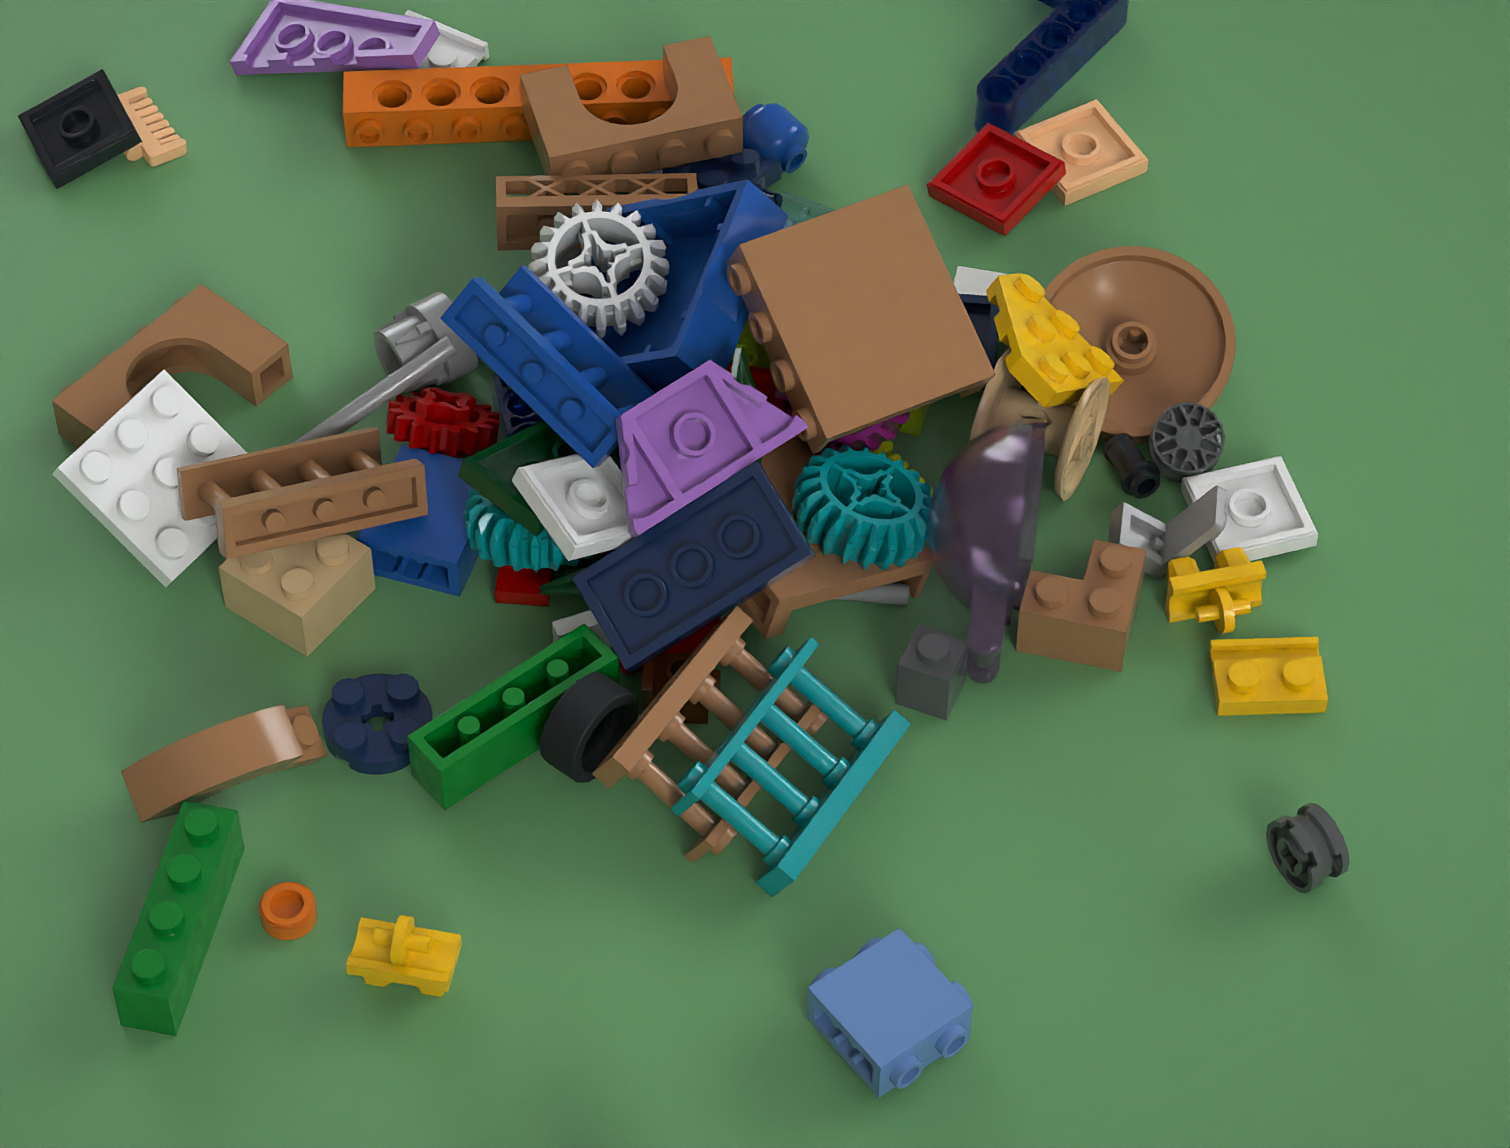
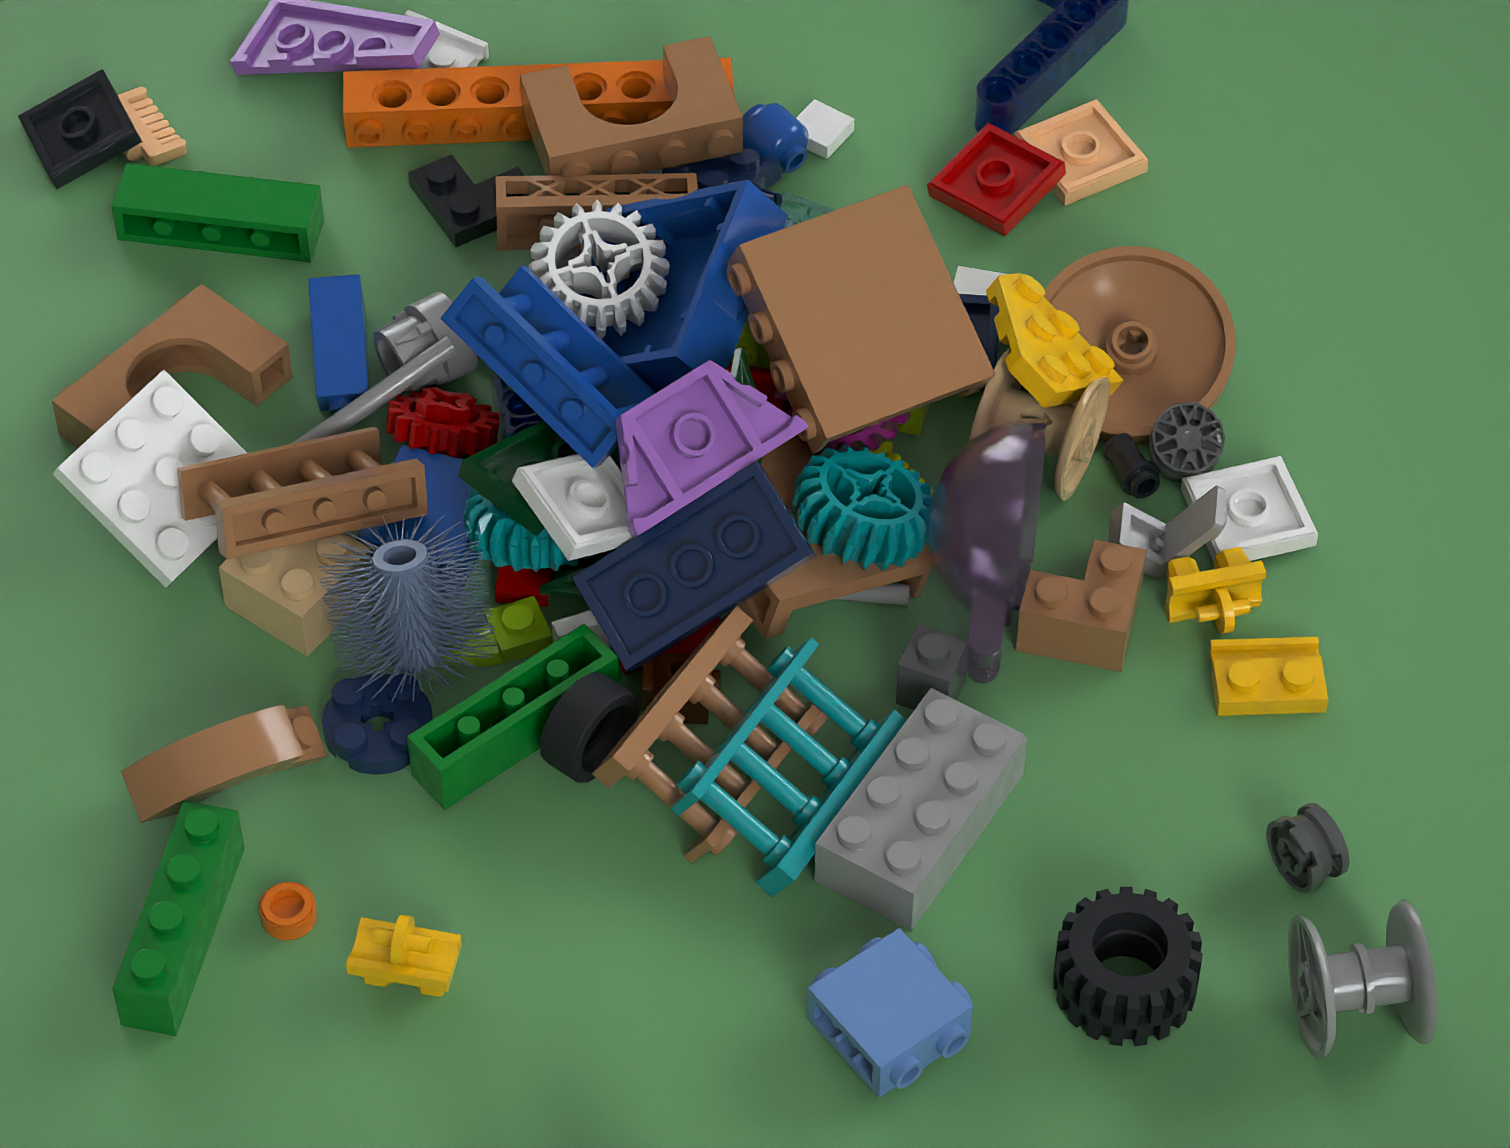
(218, 212): none -> green brick
(339, 340): none -> blue slope
(408, 606): none -> sand blue piece
(455, 202): none -> black plate
(518, 634): none -> lime plate
(825, 127): none -> white tile
(920, 809): none -> light grey brick
(1119, 1003): none -> black tyre
(1362, 979): none -> light grey piece

